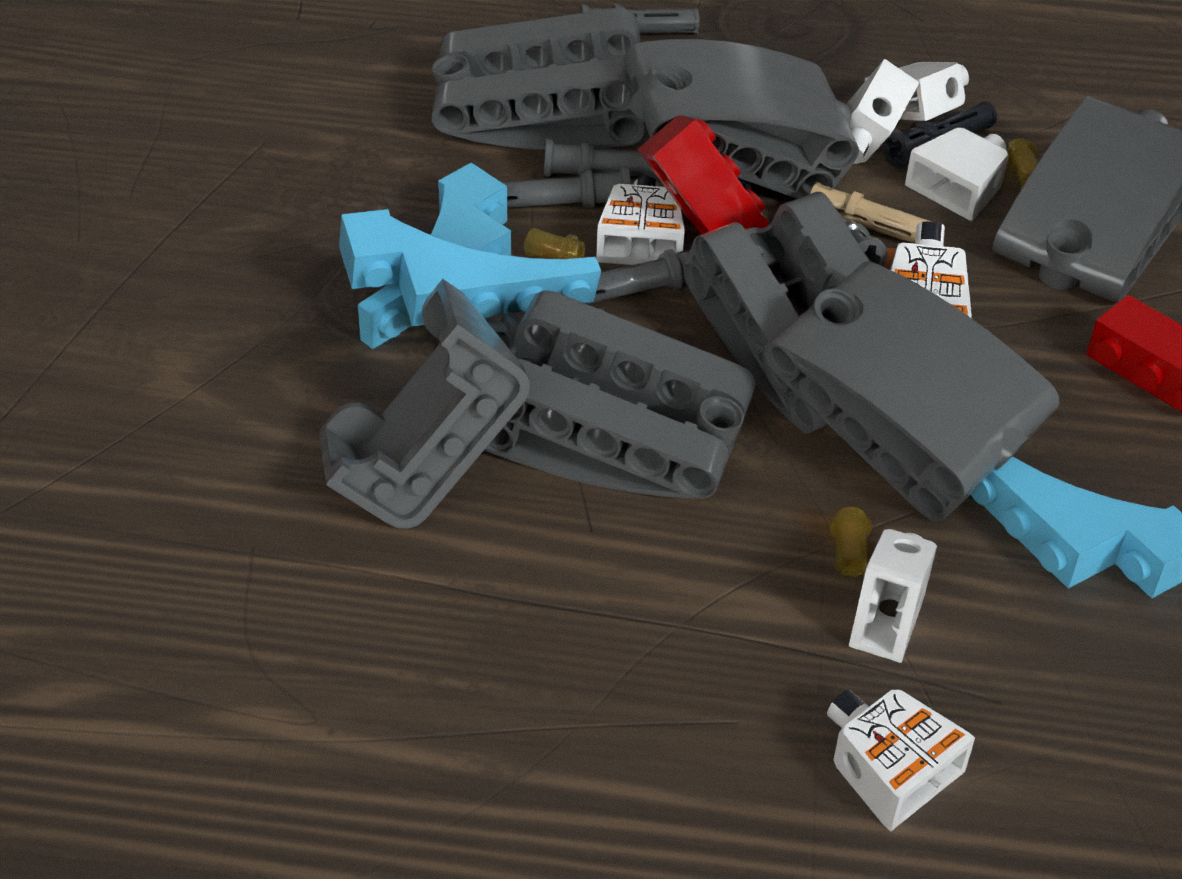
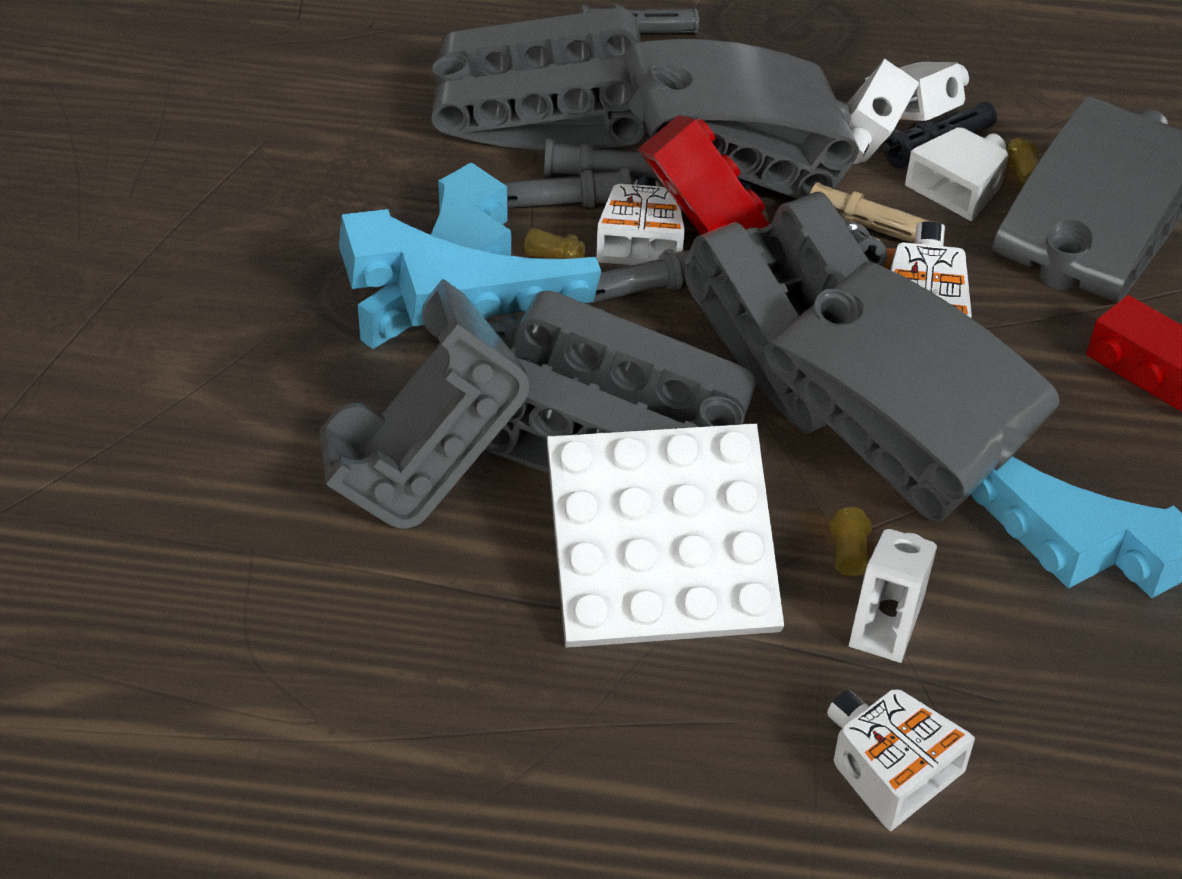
(663, 535): none -> white plate

